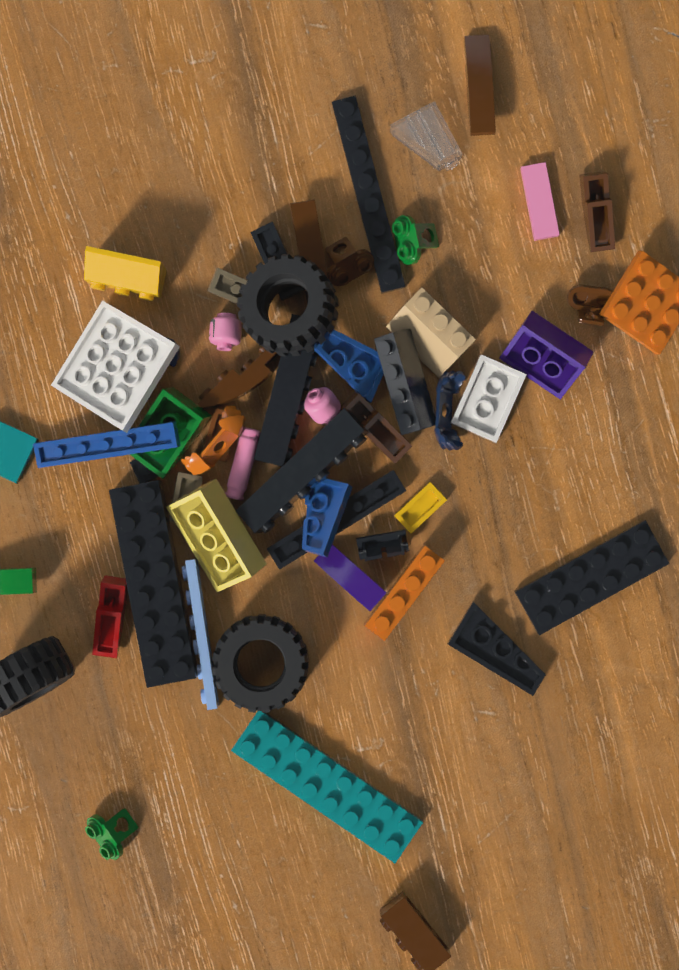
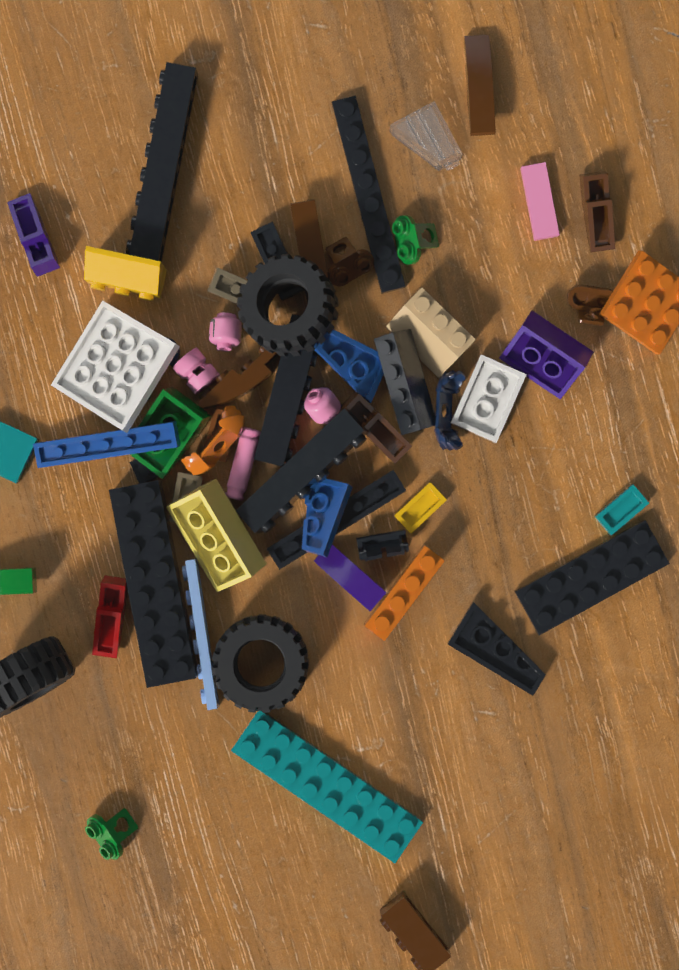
(33, 235): none -> dark purple slope
(163, 161): none -> black brick
(191, 363): none -> bright pink wheel
(621, 509): none -> teal tile

